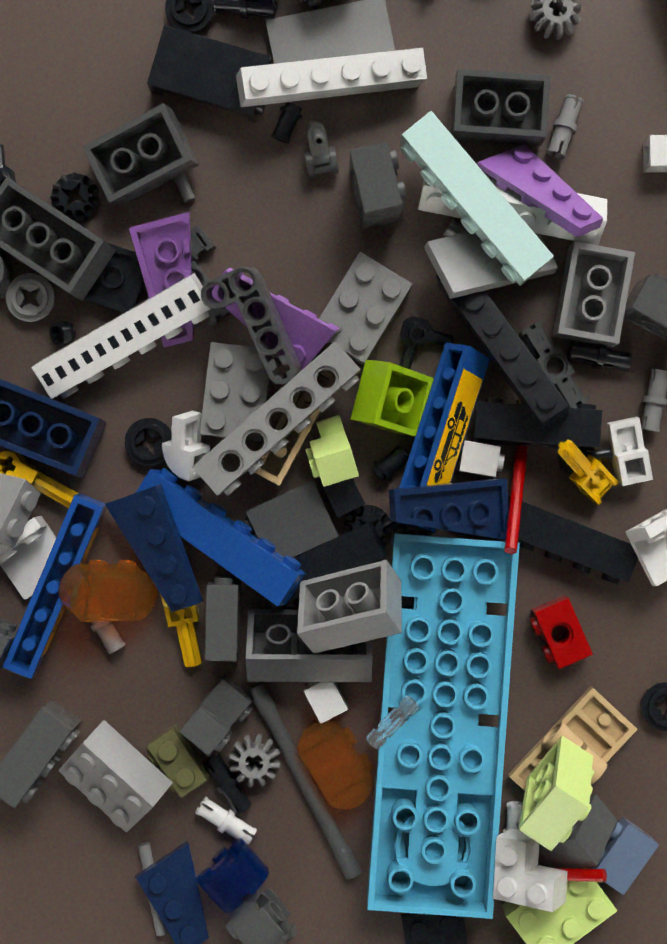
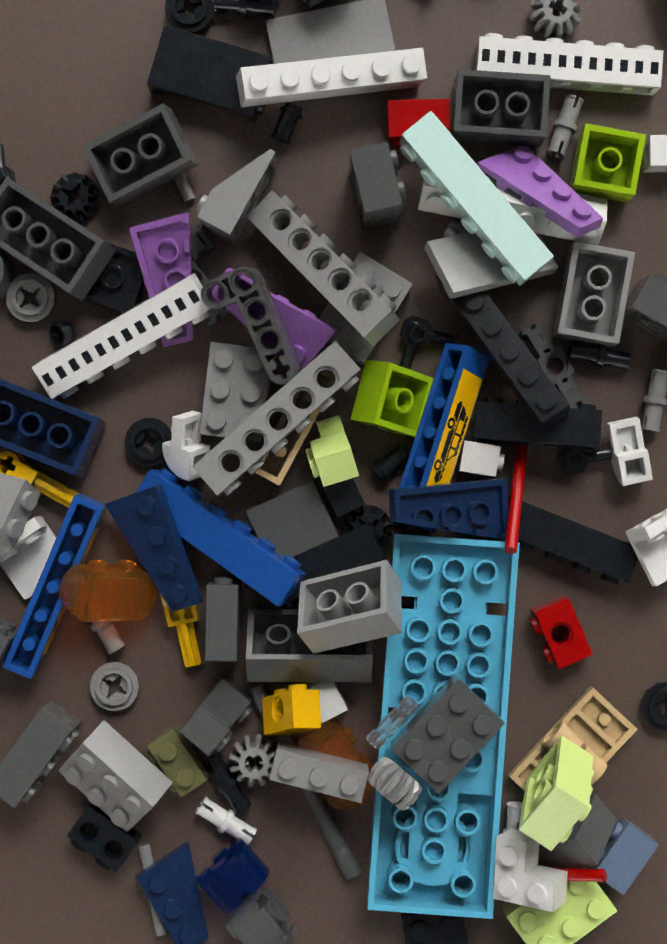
(98, 843): none -> black brick
(100, 688): none -> light grey gear
(233, 199): none -> light grey slope
(291, 711): none -> yellow brick
(319, 772): none -> light grey brick
(320, 157): dark grey piece -> none
(373, 321): none -> light grey brick
(394, 783): none -> light grey gear
(405, 113): none -> red brick
(446, 733): none -> dark grey brick
(575, 65): none -> white brick
(588, 474): yellow connector -> none
(607, 162): none -> lime brick

